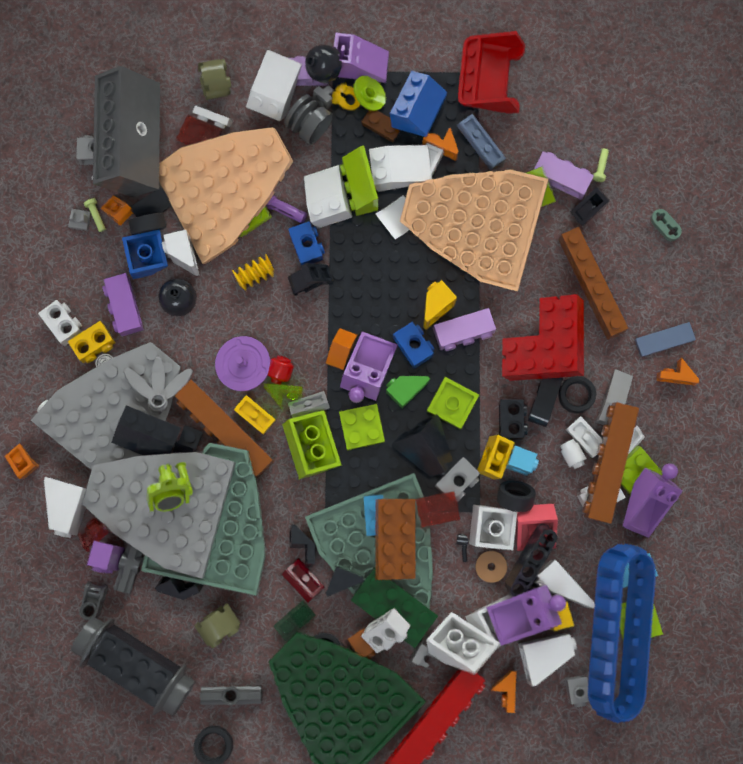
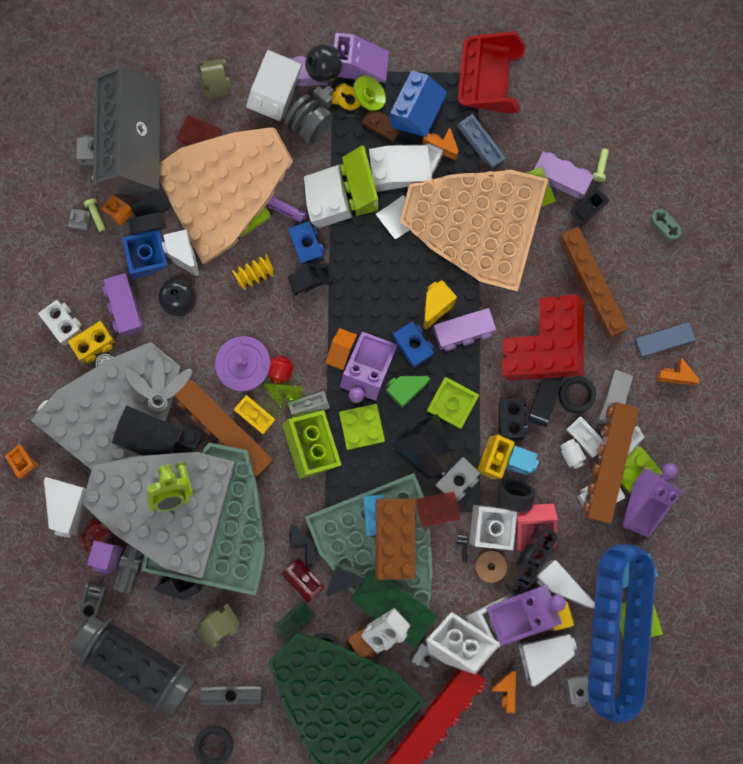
(204, 115): white plate -> none

